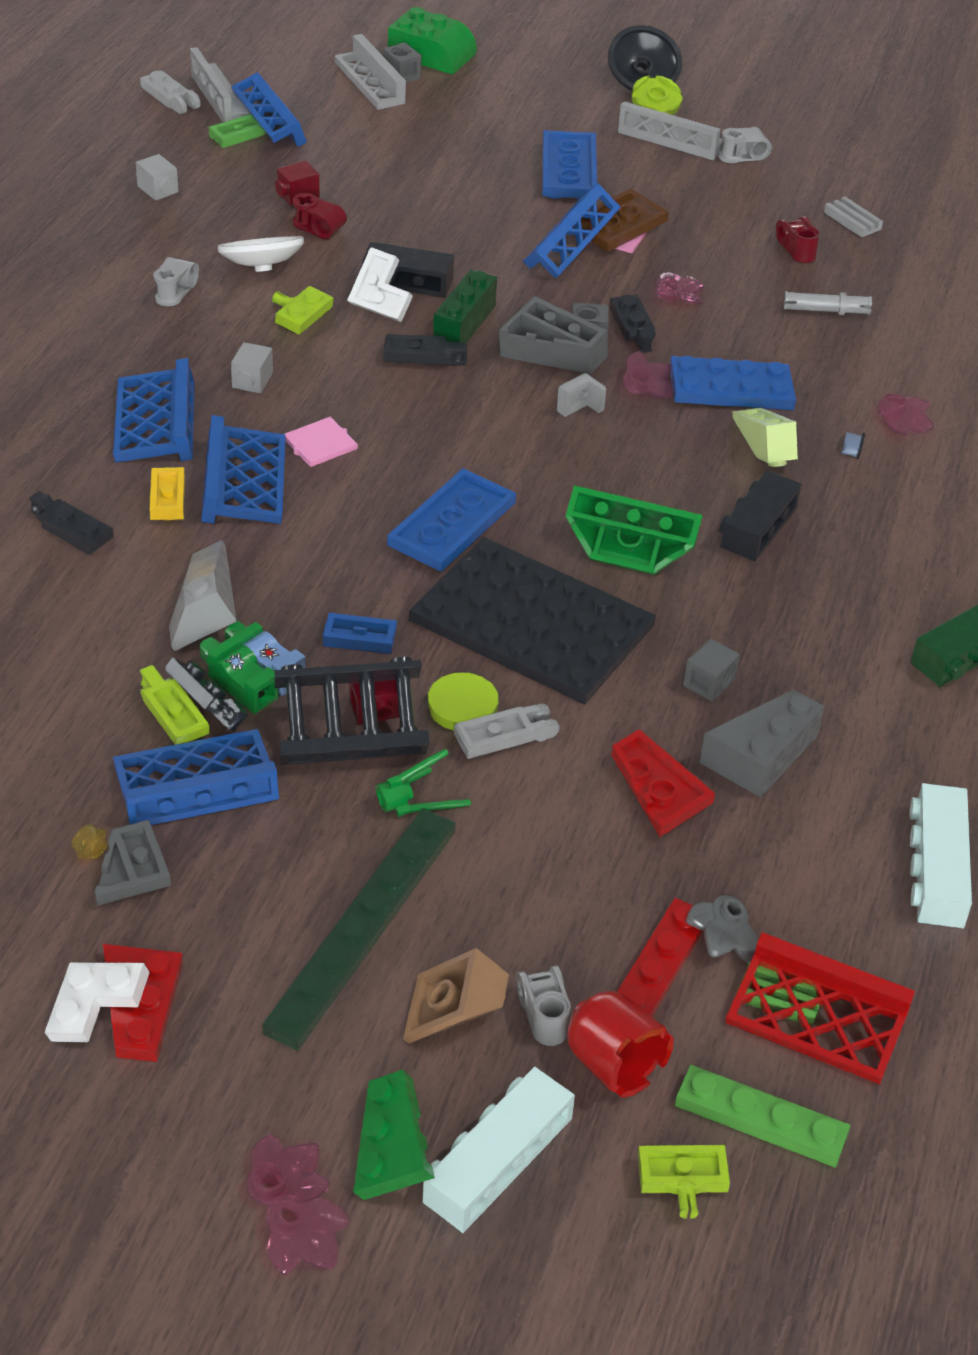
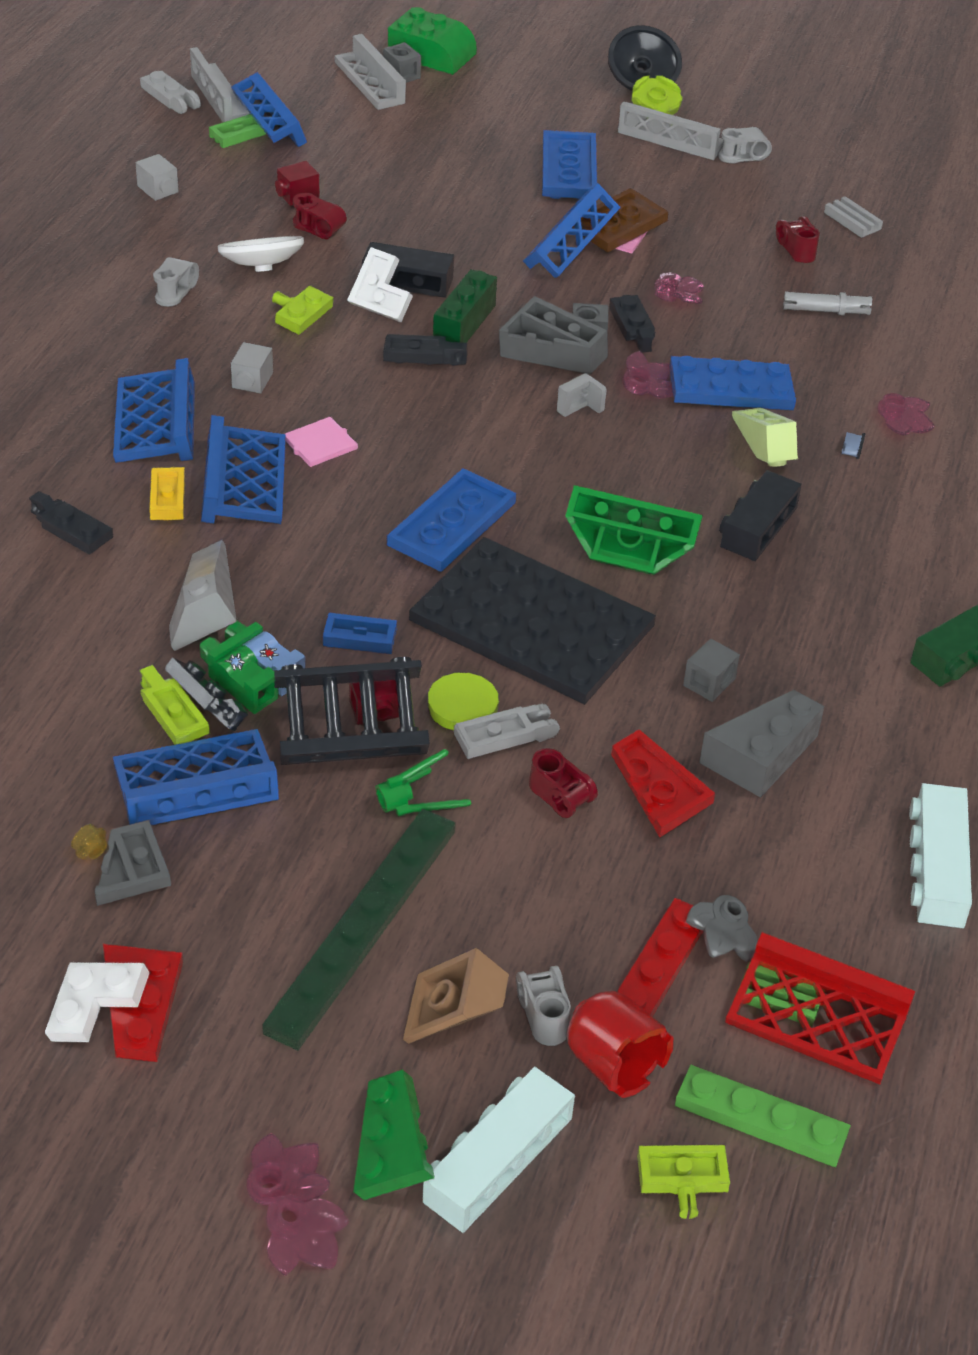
(559, 782): none -> dark red piece

